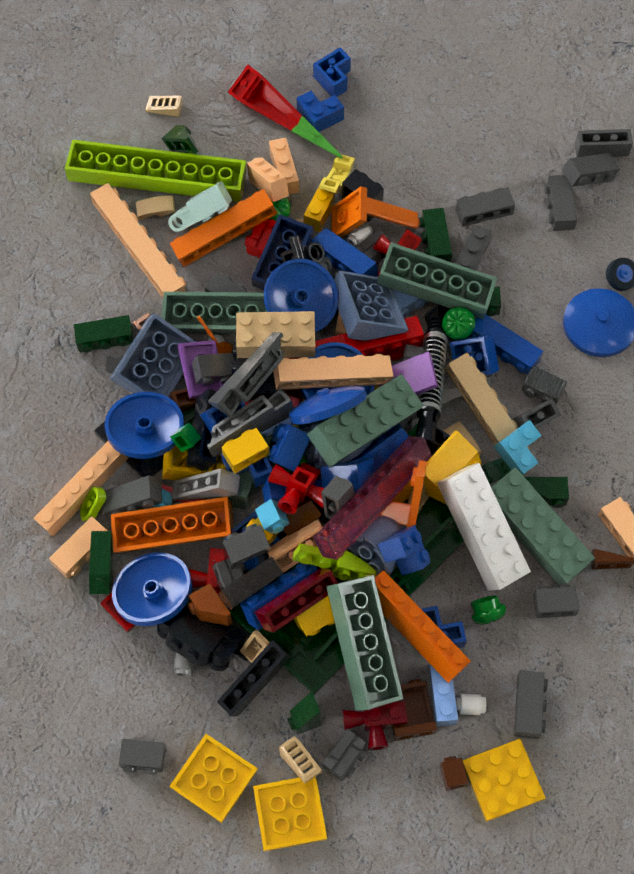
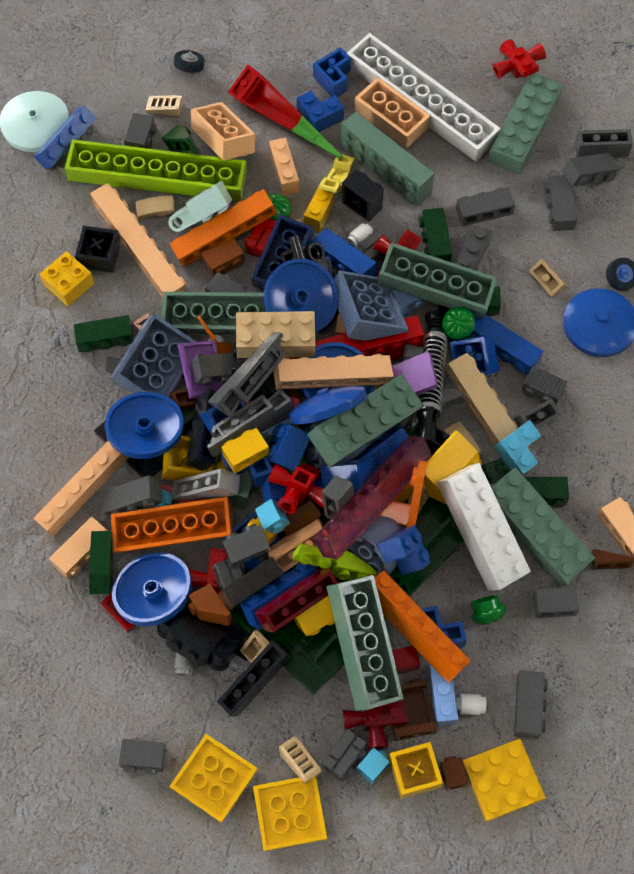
(32, 119): none -> light aqua dish
(61, 140): none -> blue brick
(67, 278): none -> yellow brick
(92, 503): lime plate -> none
(98, 248): none -> black brick
(140, 131): none -> dark grey brick
(185, 437): green plate -> none
(189, 61): none -> black wheel
(223, 131): none -> light nougat brick
(223, 257): none -> dark orange brick
(267, 177): light nougat brick -> none
(305, 715): dark green slope -> none
(355, 208): orange piece -> none
(373, 765): none -> medium azure brick
(386, 159): none -> sand green brick
(392, 112): none -> light nougat brick
(406, 659): none -> red brick
(415, 770): none -> yellow brick
(448, 114): none -> white brick
(519, 60): none -> red brick
(525, 123): none -> sand green brick
(548, 278): none -> tan slope

